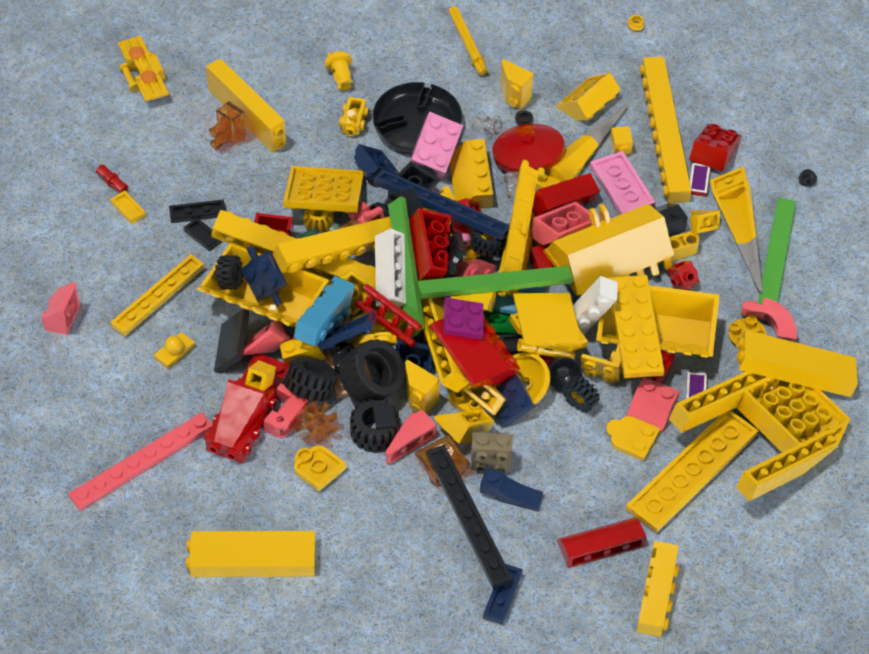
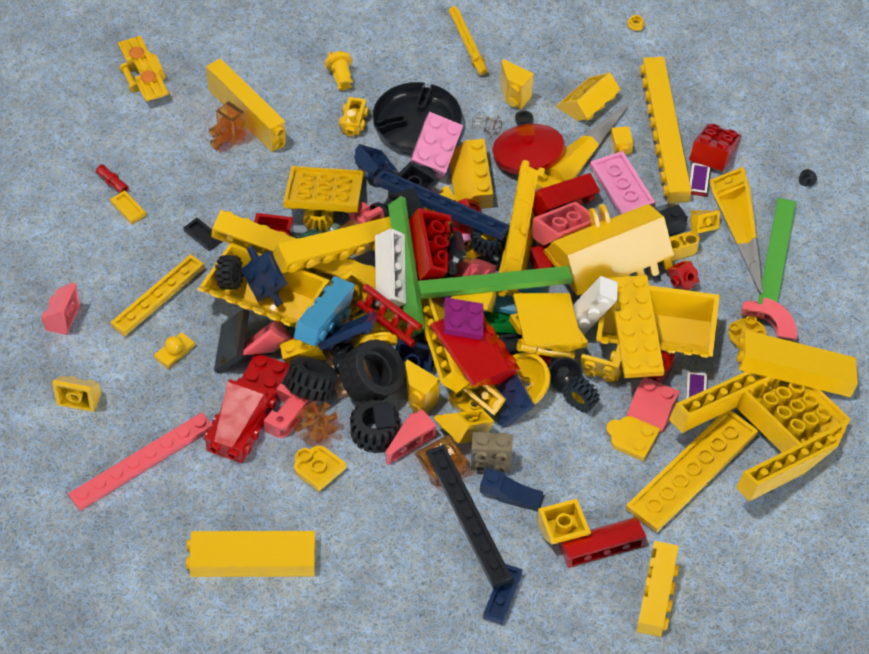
(76, 393): none -> yellow slope
(201, 210): black tile -> none
(260, 375): yellow brick -> none
(511, 184): clear animal -> none
(562, 522): none -> yellow slope

